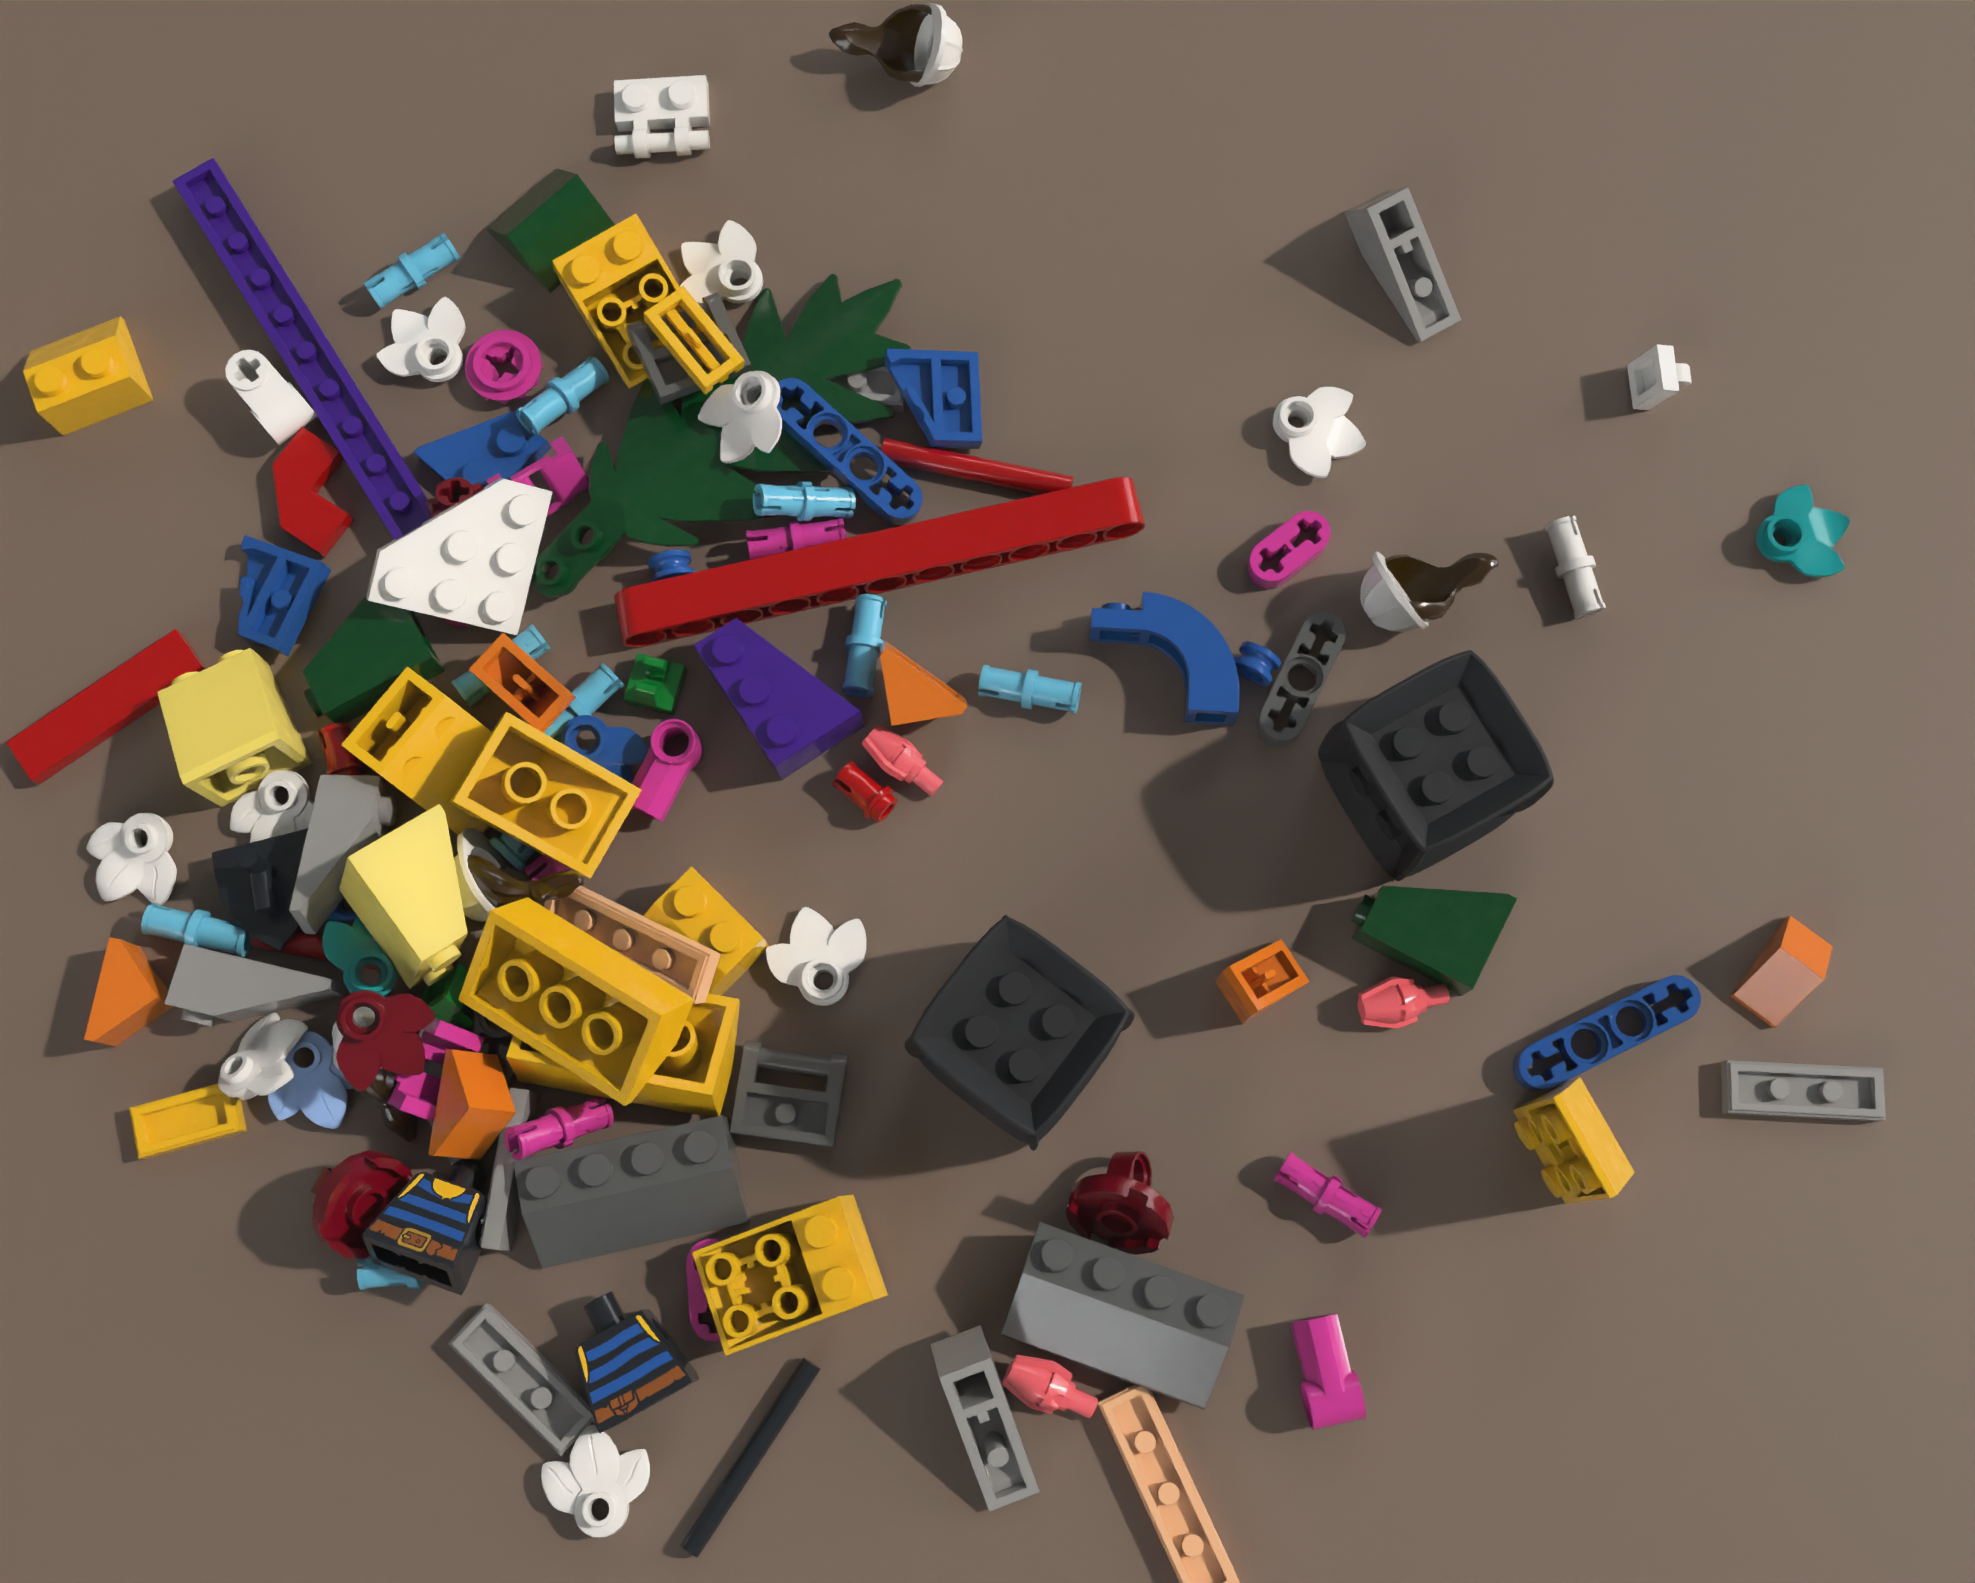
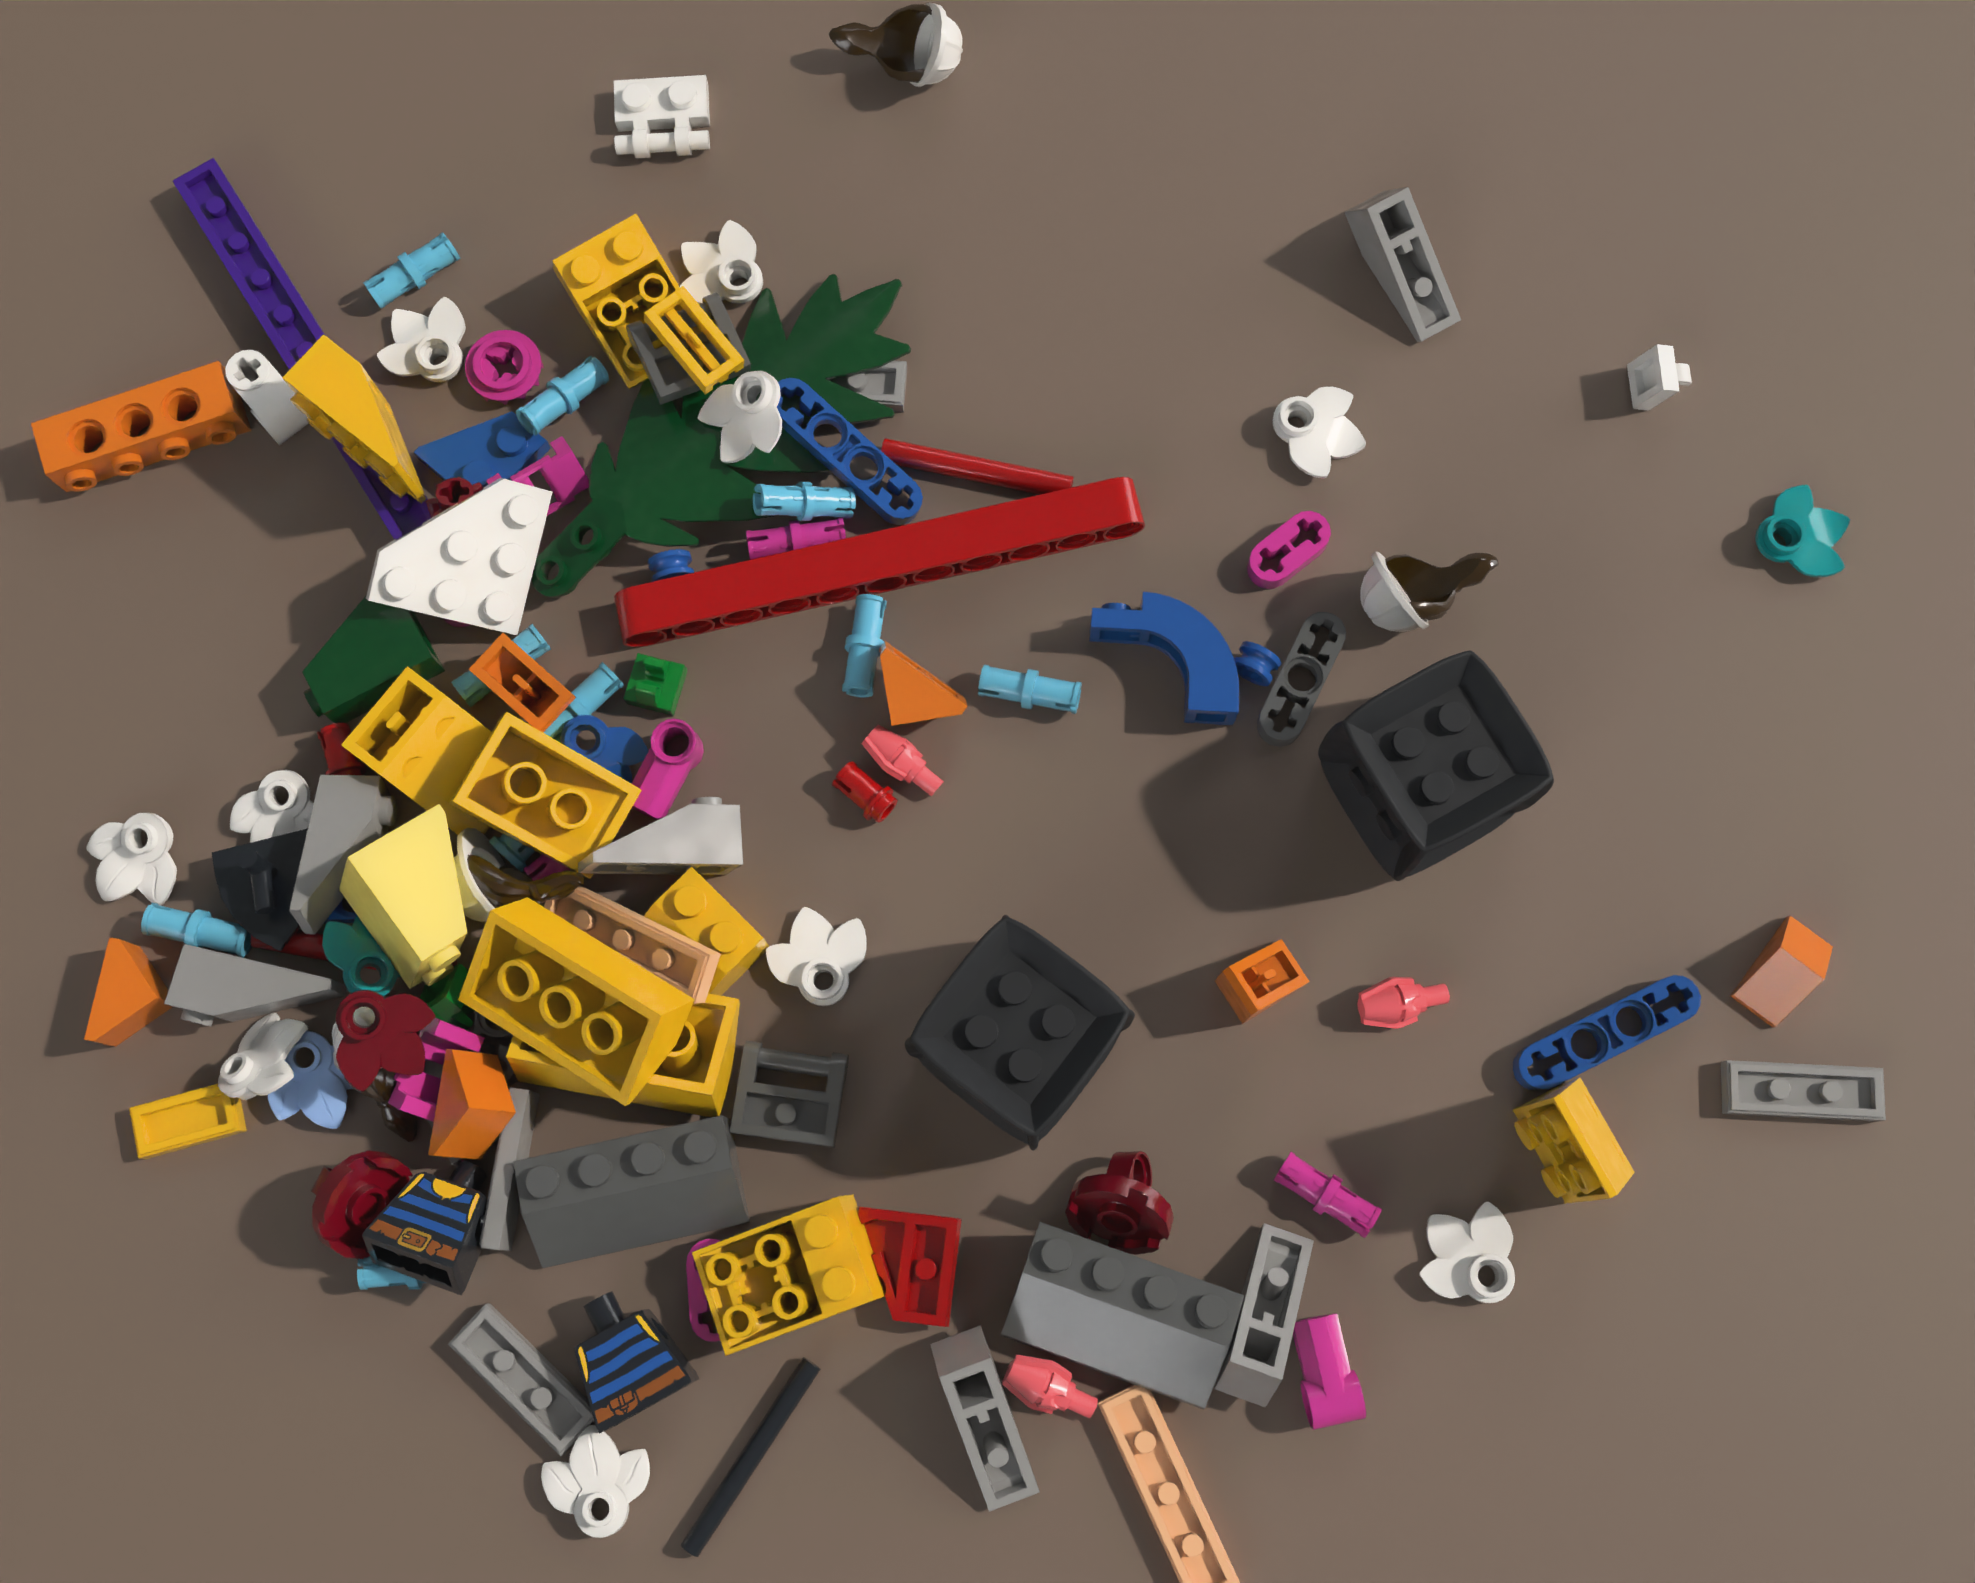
(69, 437): none -> orange brick
(86, 377): yellow slope -> none
(103, 708): red tile -> none
(230, 727): light yellow slope -> none
(277, 594): blue wing -> none
(298, 478): red tile -> none
(350, 407): none -> yellow slope
(549, 223): dark green slope -> none
(558, 1127): dark pink pin -> none
(696, 836): none -> slope
(776, 698): dark purple wedge -> none
(916, 1262): none -> red wing
(941, 394): blue wing -> none
(1266, 1317): none -> light grey slope
(1434, 930): dark green slope -> none
(1465, 1249): none -> white plate
(1575, 567): white pin -> none

